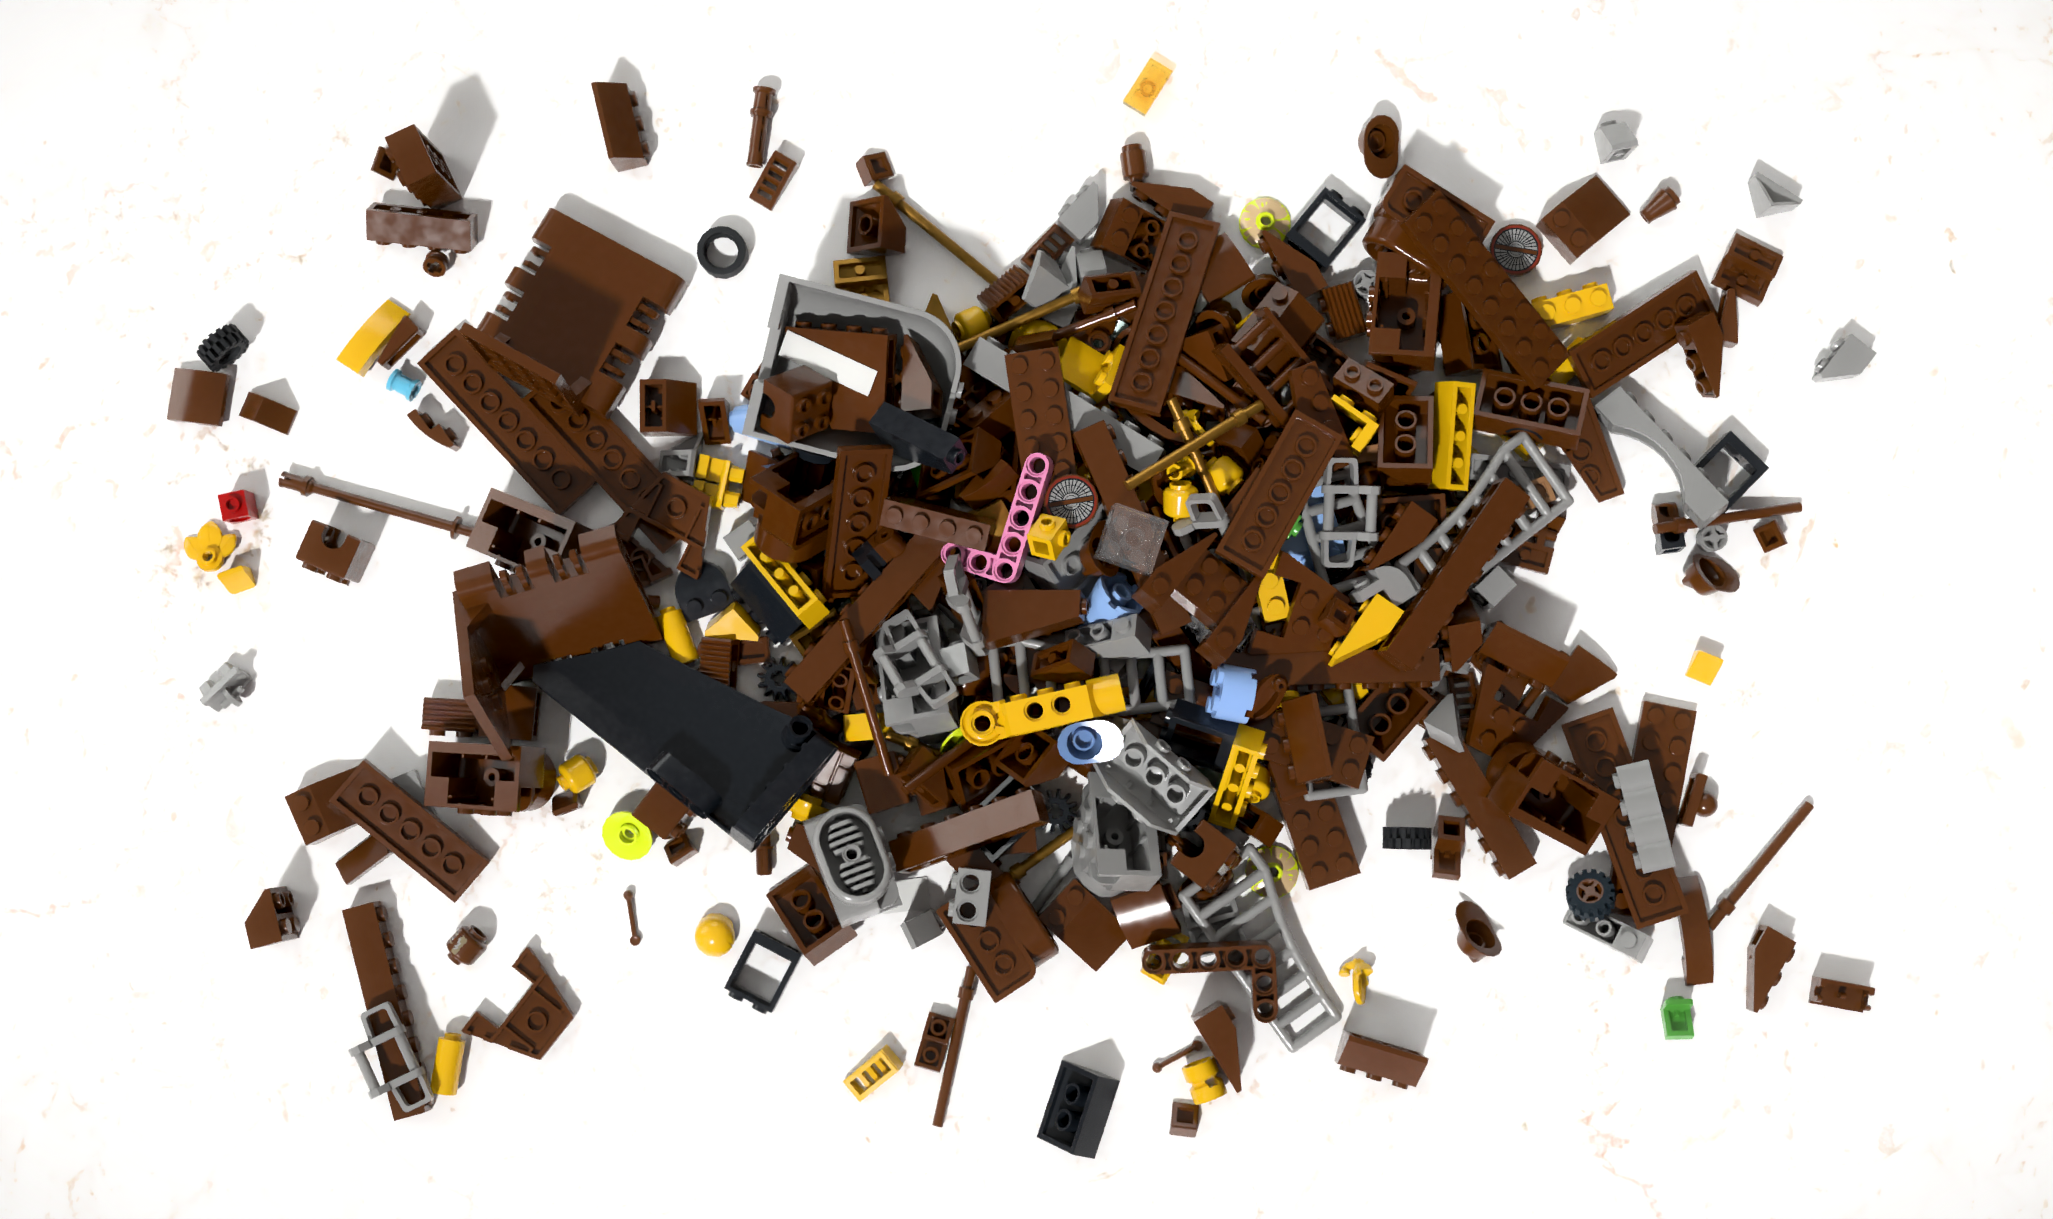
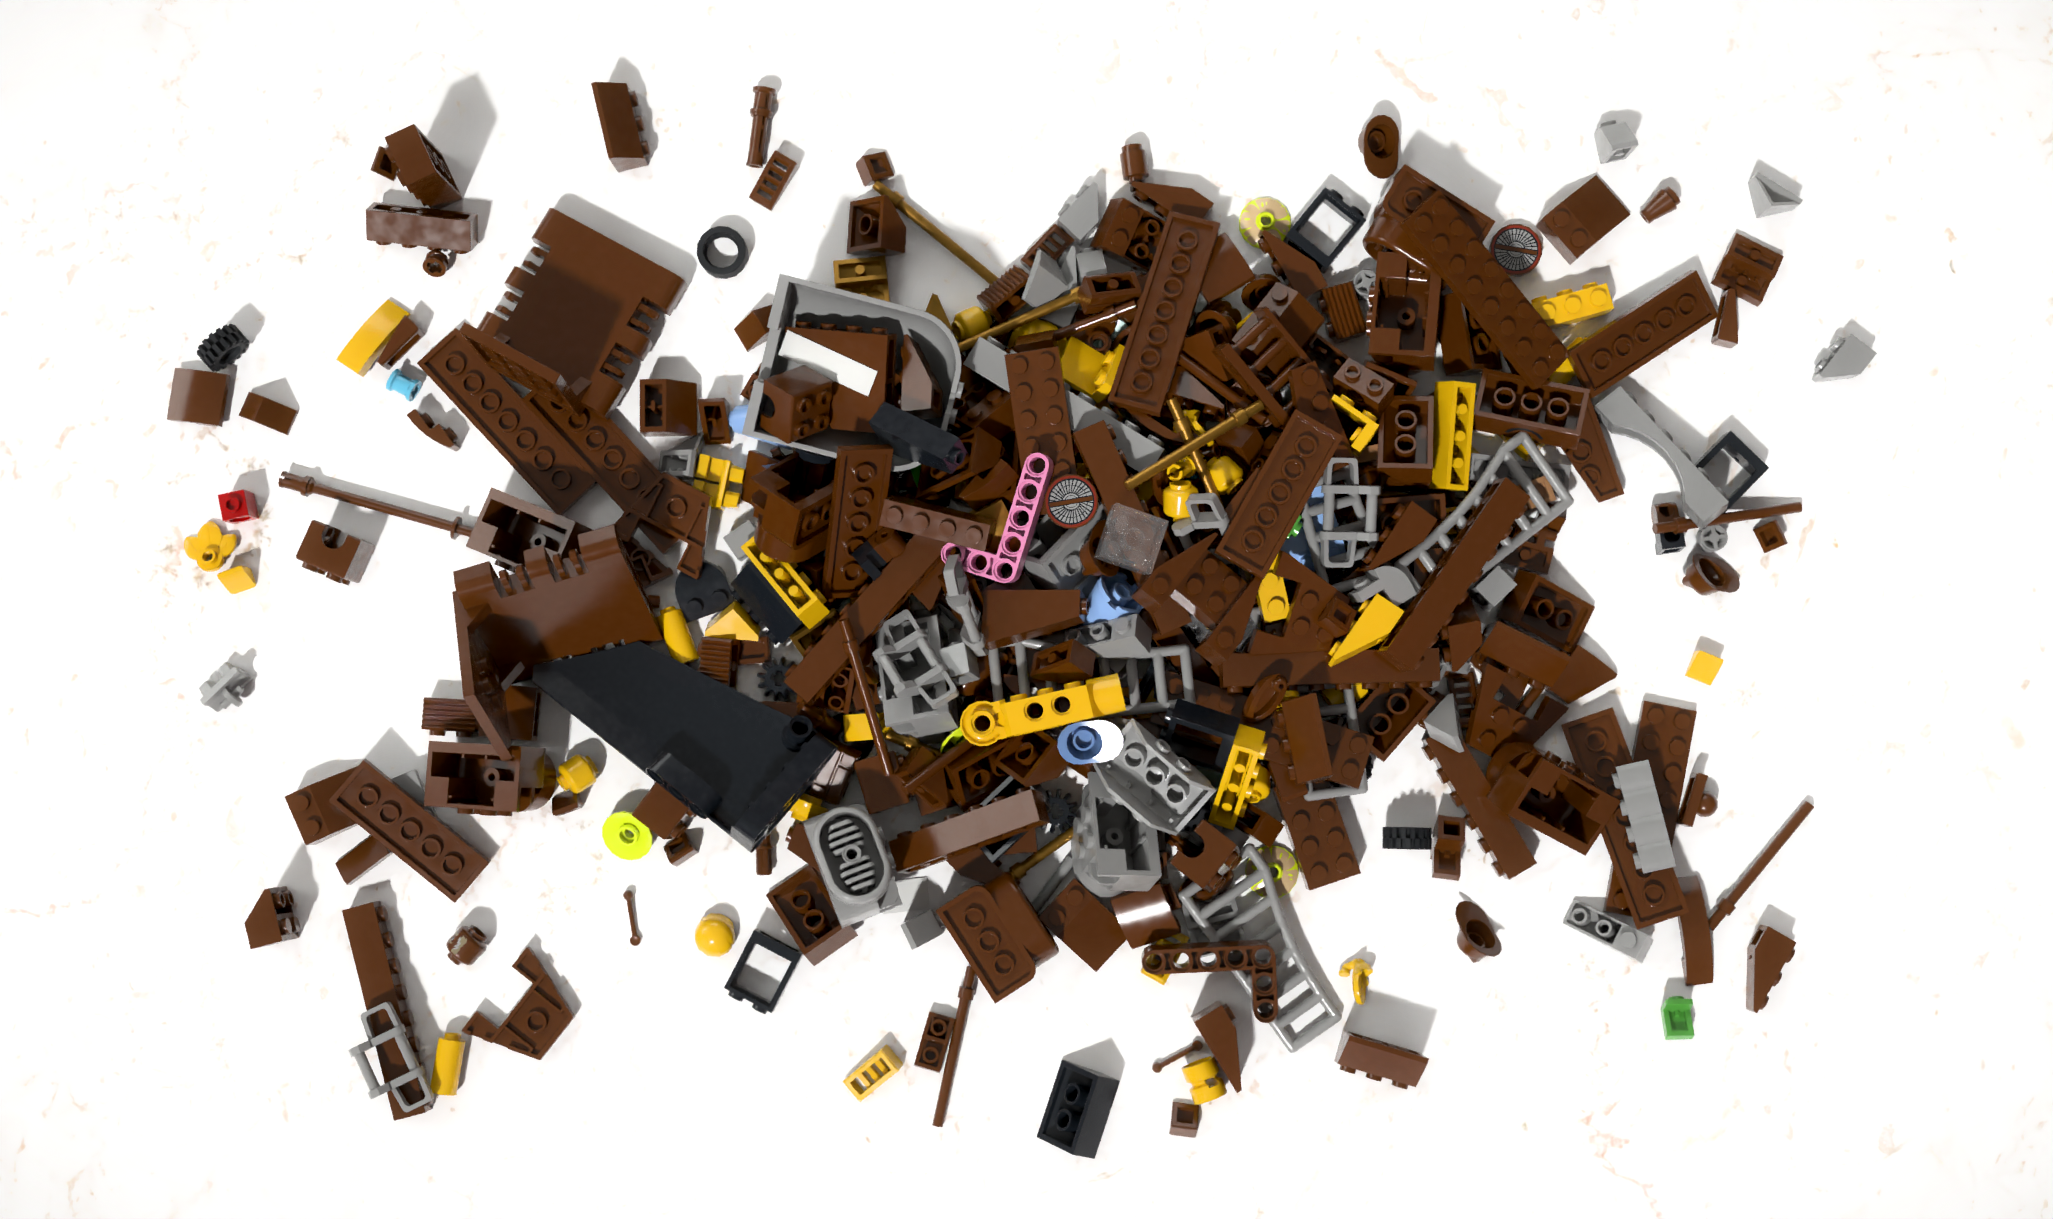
(753, 328): none -> reddish brown slope
(978, 897): light grey brick -> none
(1048, 536): yellow brick -> none
(1147, 87): clear yellow plate -> none
(1232, 693): light blue brick -> none
(1545, 611): none -> reddish brown slope
(1588, 886): black wheel -> none
(1703, 349): reddish brown slope -> none
(1840, 994): reddish brown hinge -> none

